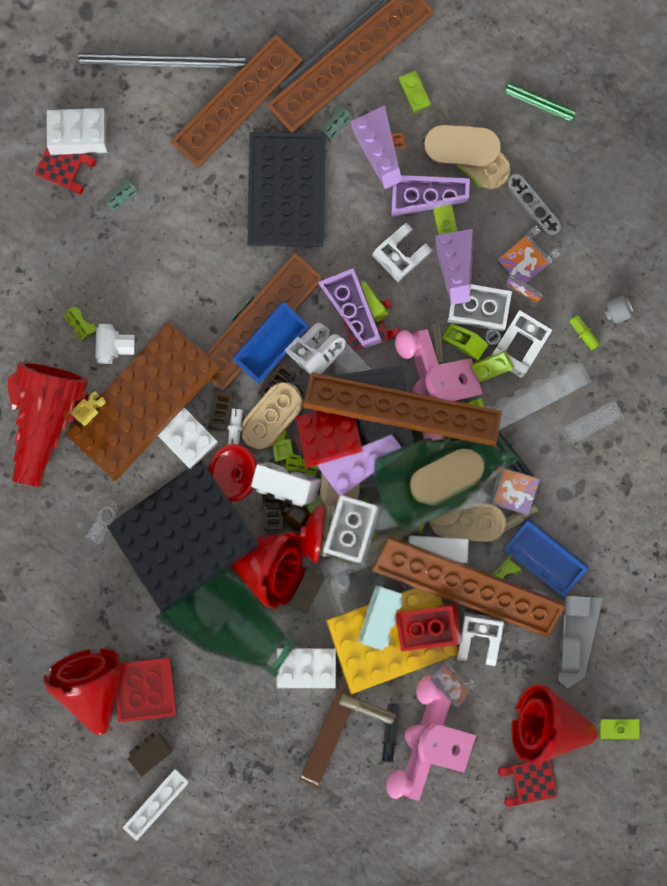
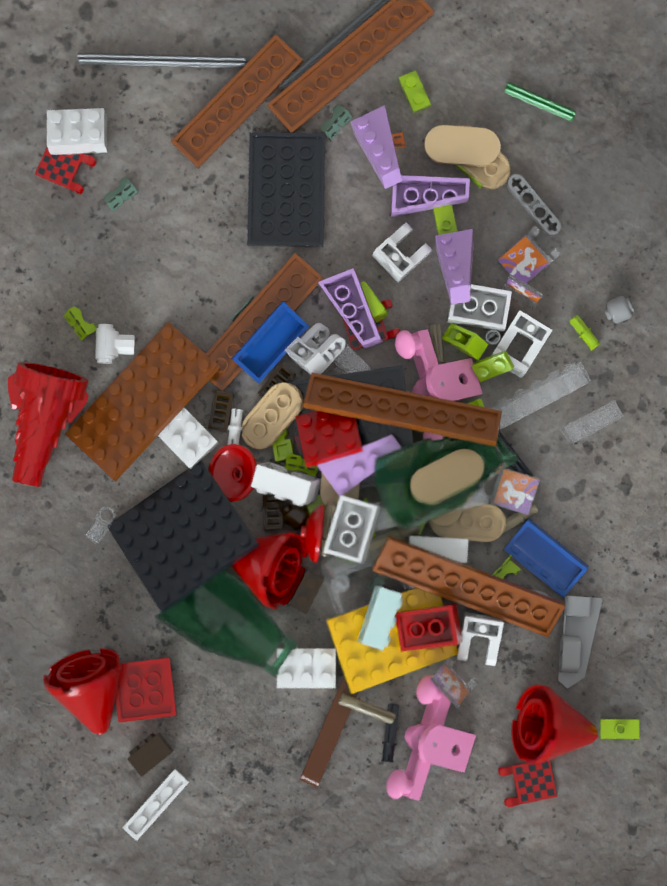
(86, 410): light yellow plate -> none

